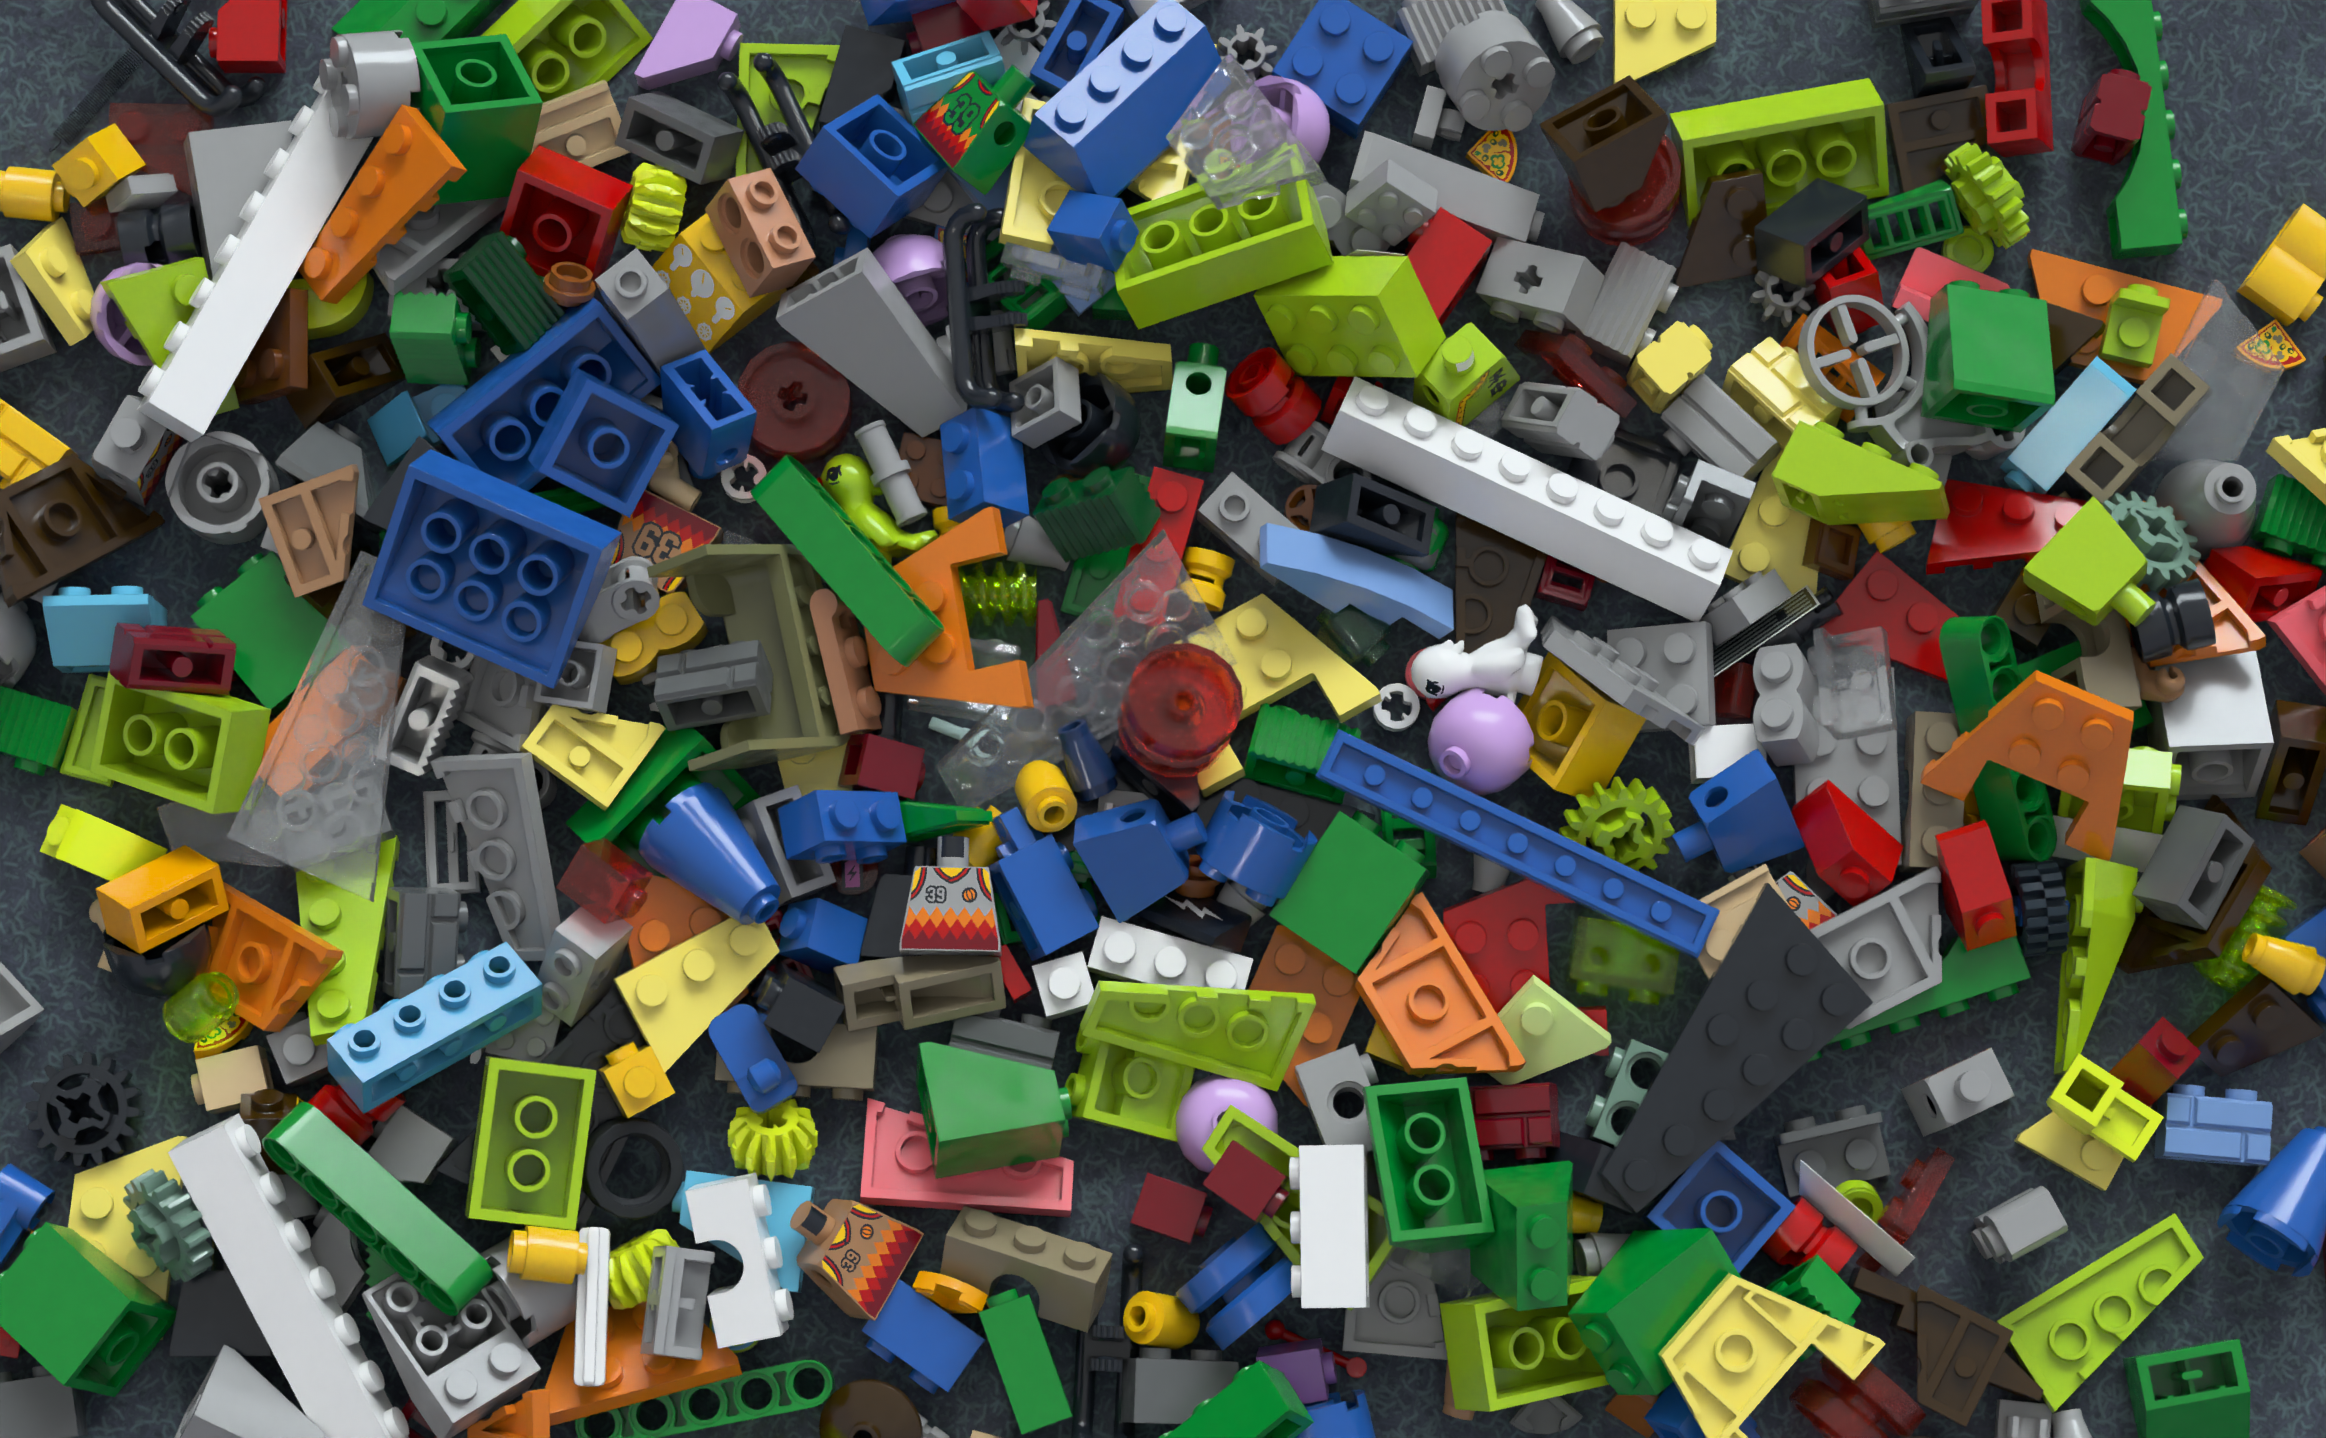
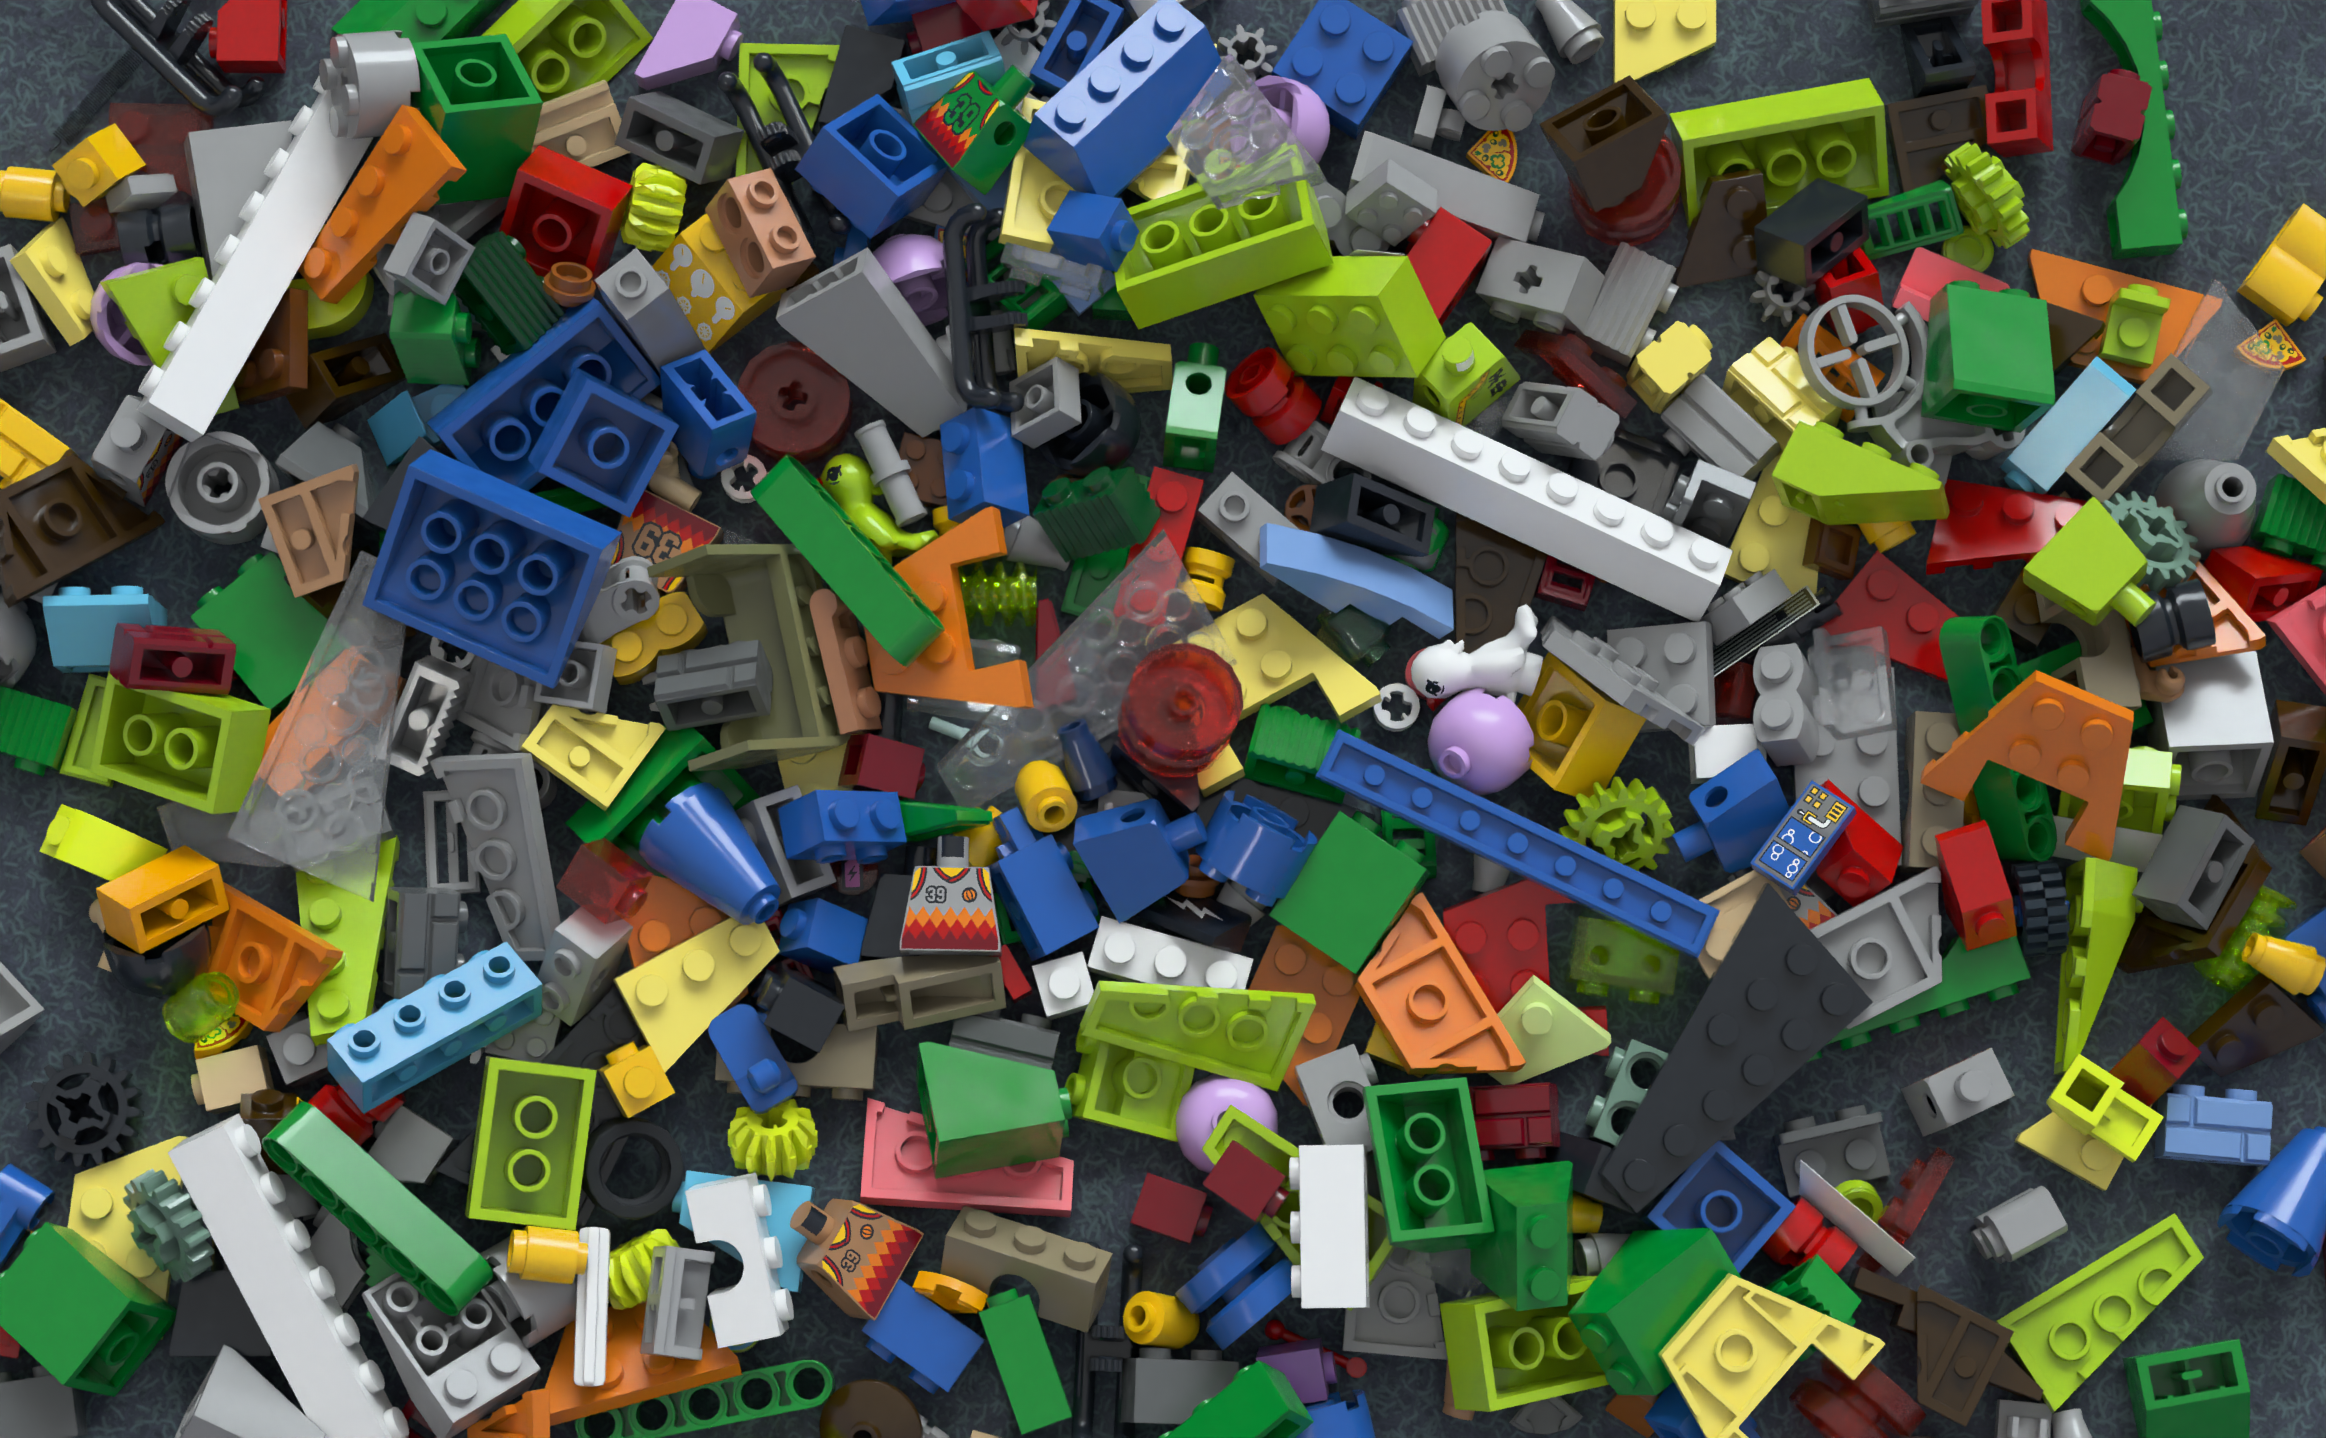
(429, 258): none -> light grey piece
(1803, 838): none -> tile

